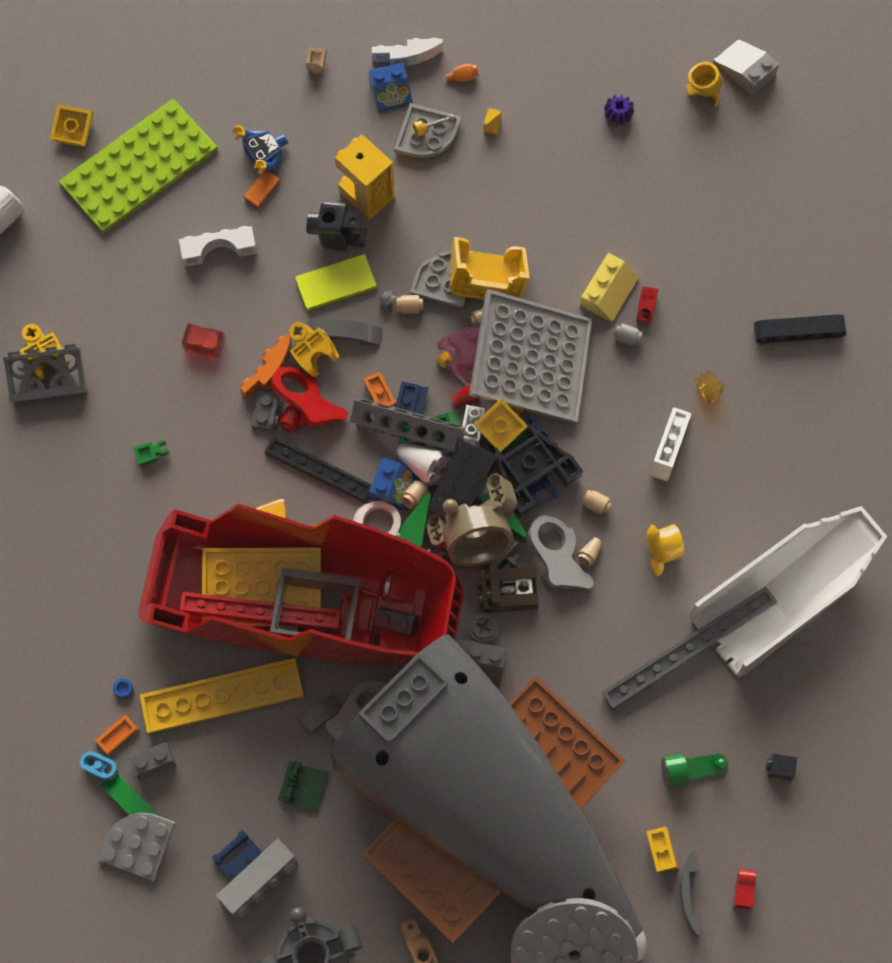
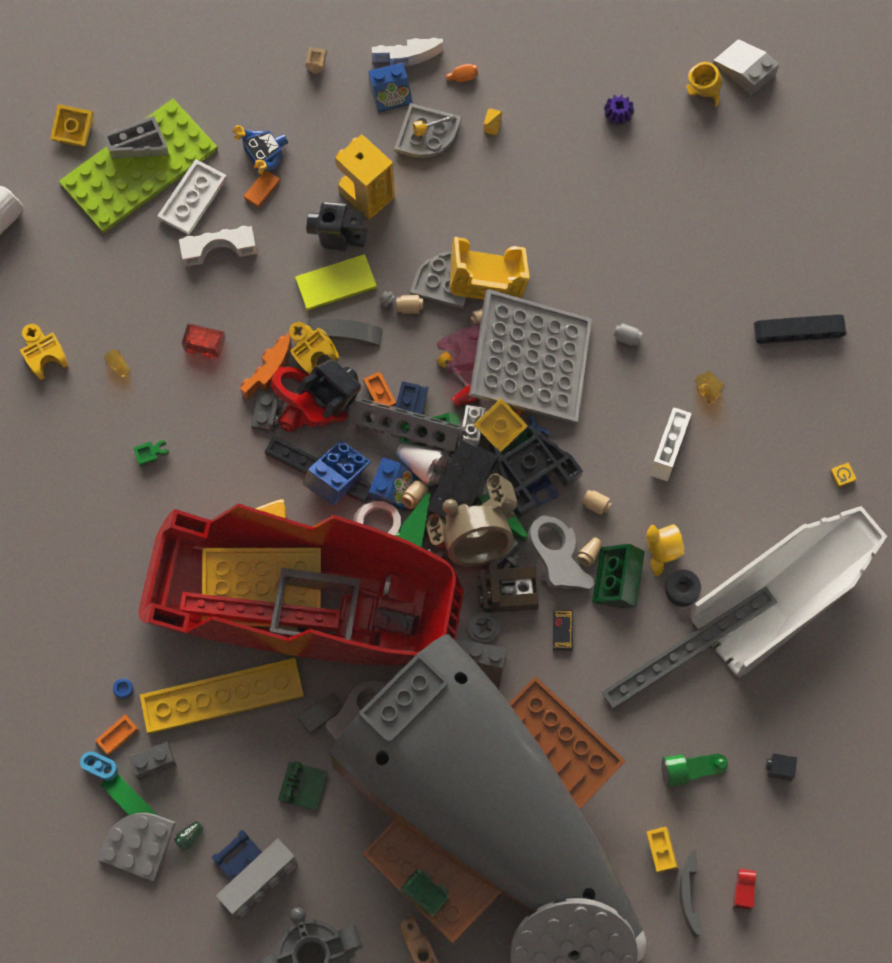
(25, 390): dark grey fence -> none
(117, 362): none -> clear yellow cone
(136, 140): none -> light grey wedge
(188, 836): none -> clear green cone
(192, 197): none -> white plate
(331, 387): none -> black piece
(335, 472): none -> blue slope
(425, 892): none -> clear green brick
(562, 629): none -> black tile
(609, 288): light yellow slope -> none
(618, 576): none -> dark green slope
(646, 304): red leg -> none
(677, 597): none -> black tyre
(843, 475): none -> yellow tile

